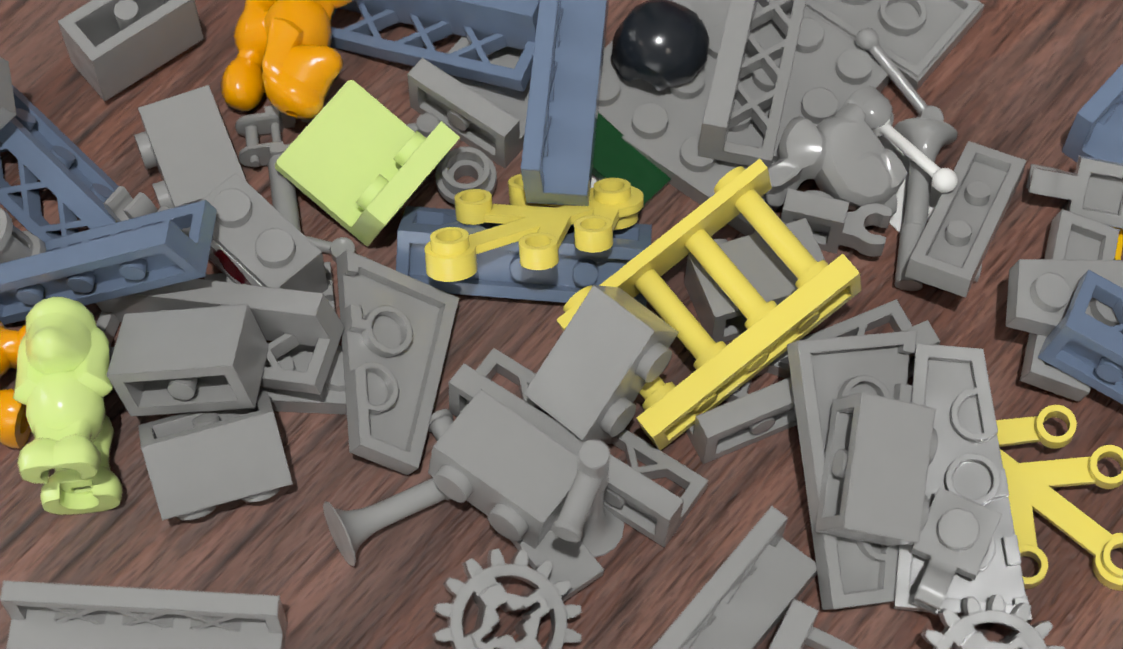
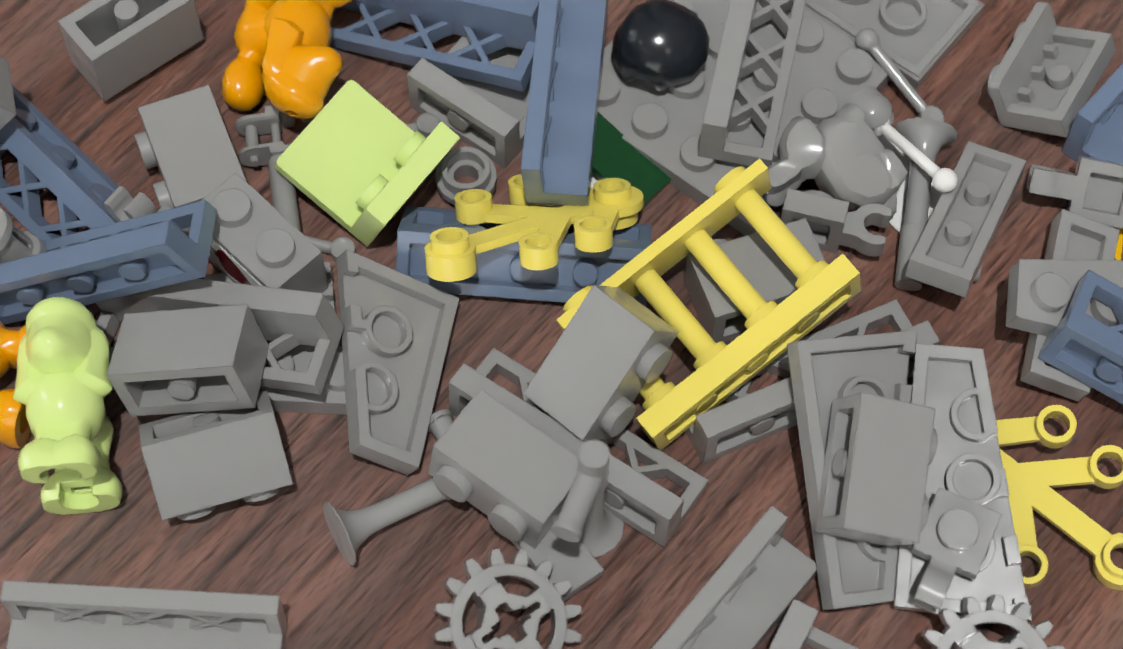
(1048, 73): none -> light grey bracket

